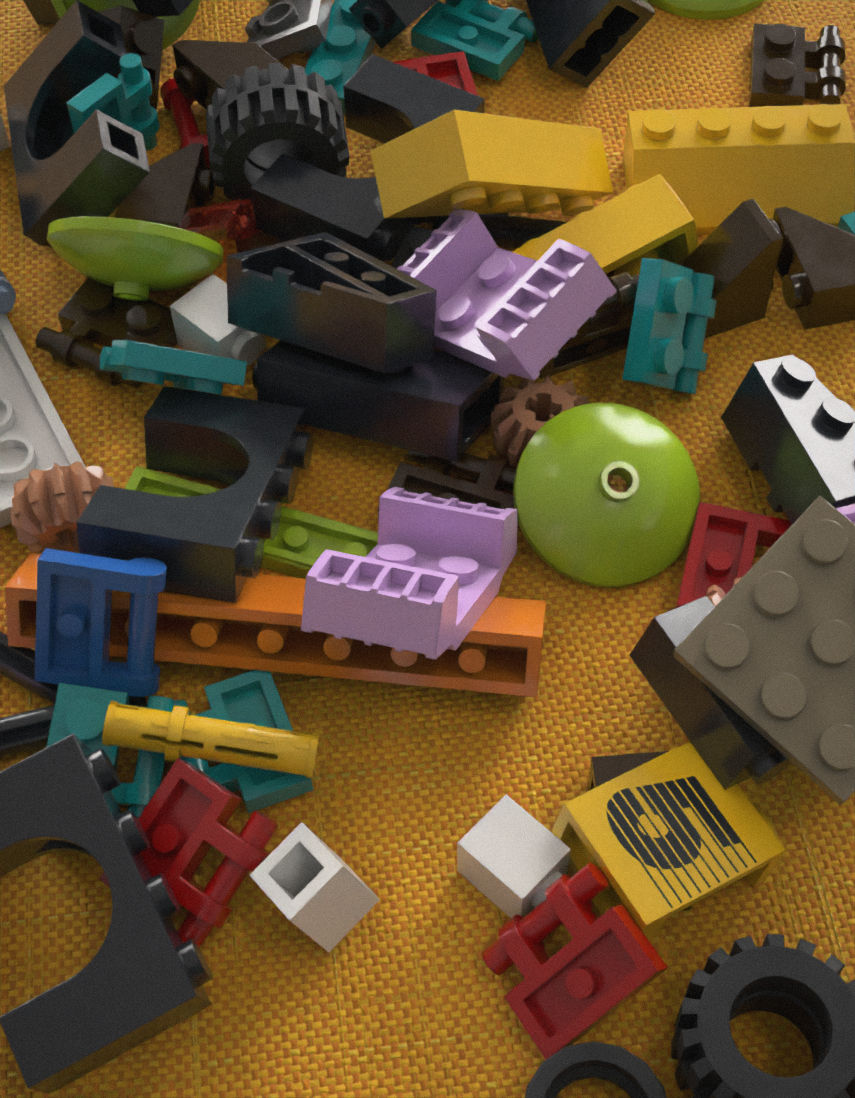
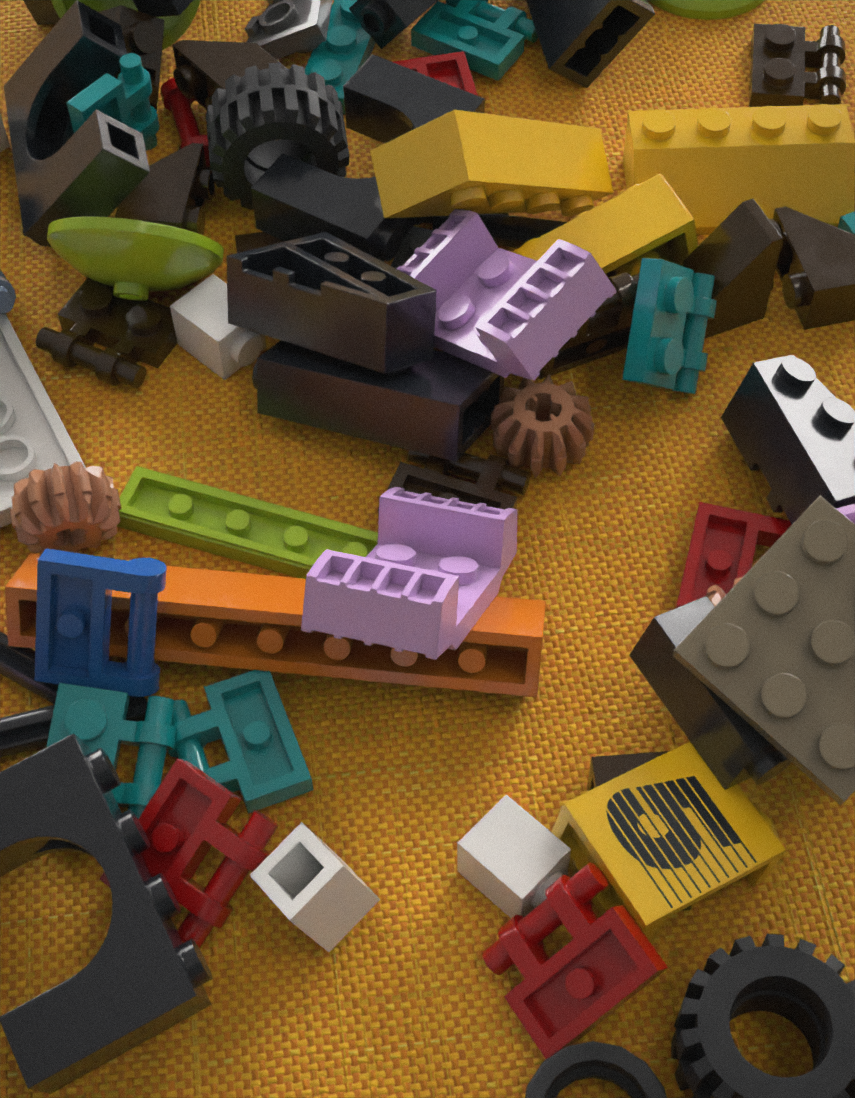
(184, 368): teal plate -> none
(209, 739): yellow pin -> none
(214, 537): black arch -> none
(222, 221): clear red slope -> none
(583, 523): lime dish -> none

